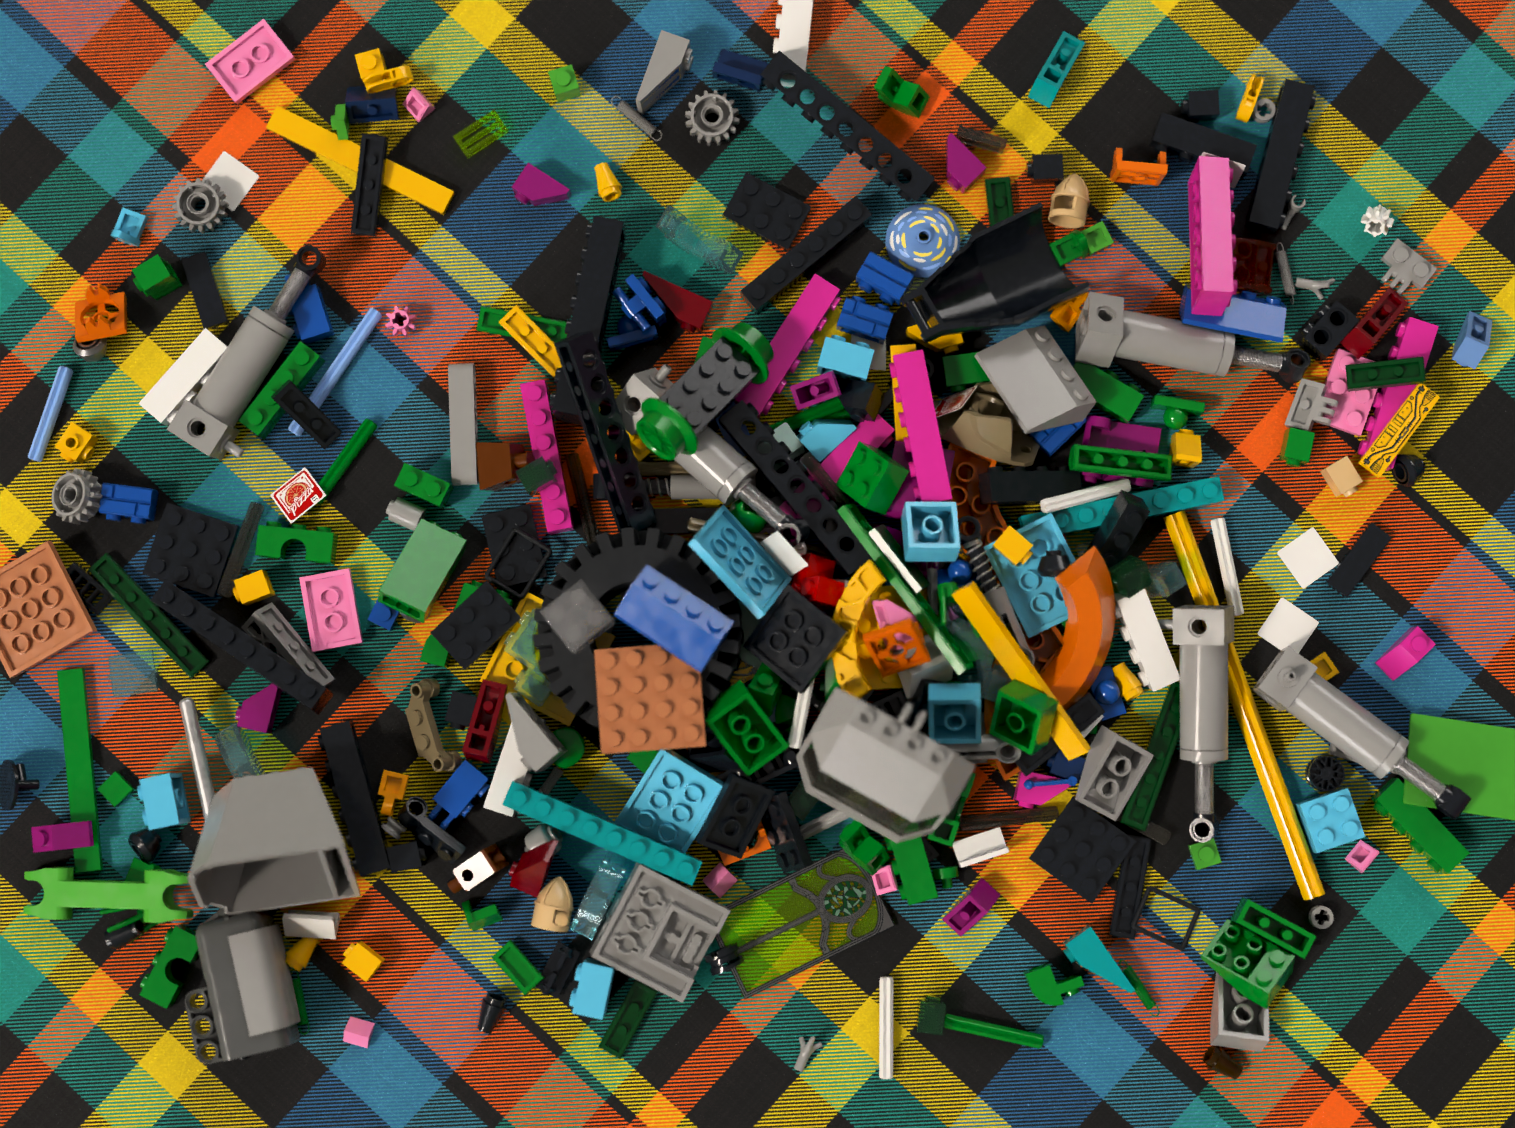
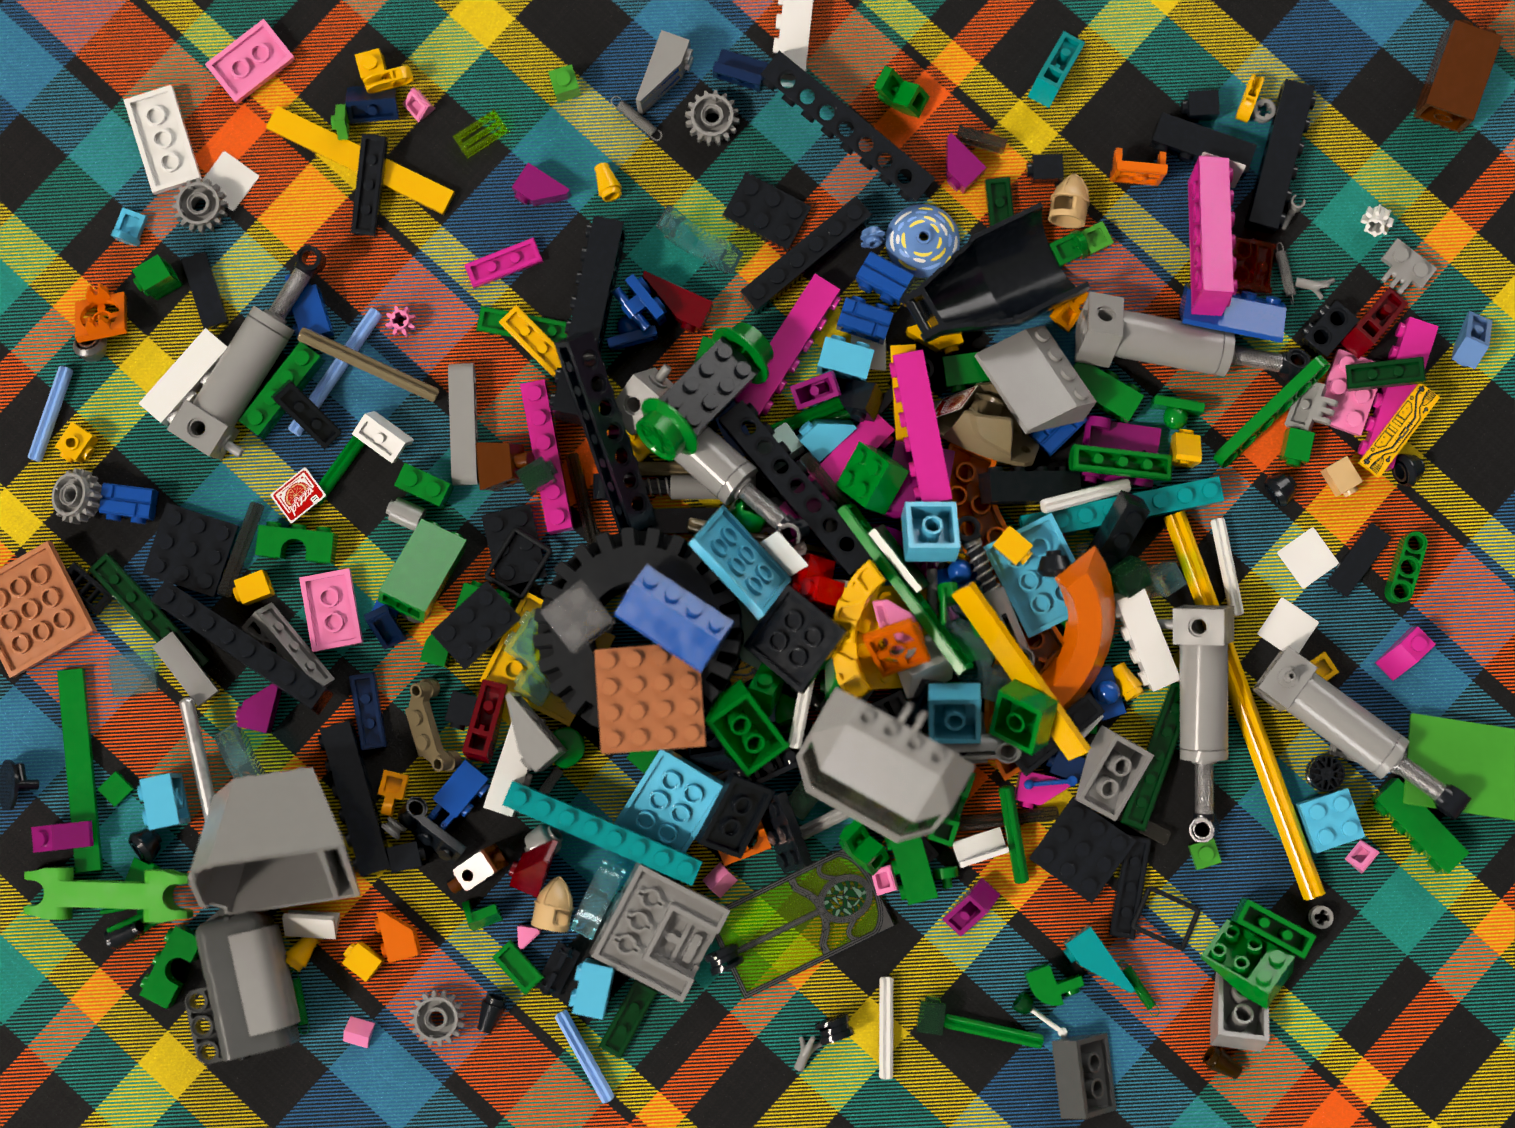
(162, 139): none -> white plate
(185, 668): none -> light grey tile
(368, 364): none -> dark tan axle
(368, 711): none -> dark blue tile
(382, 436): none -> white panel
(385, 626): none -> dark blue tile
(398, 937): none -> orange slope
(427, 1028): none -> light grey gear
(503, 263): none -> dark pink tile
(526, 934): none -> bright pink slope
(584, 1056): none -> light blue axle
(834, 1029): none -> black wheel
(872, 237): none -> medium blue plate
(1013, 834): none -> green axle
(1025, 1005): none -> hinge
(1084, 1076): none -> dark grey slope
(1271, 411): none -> green beam
(1280, 488): none -> black cone
(1415, 560): none -> green beam
(1458, 75): none -> reddish brown brick

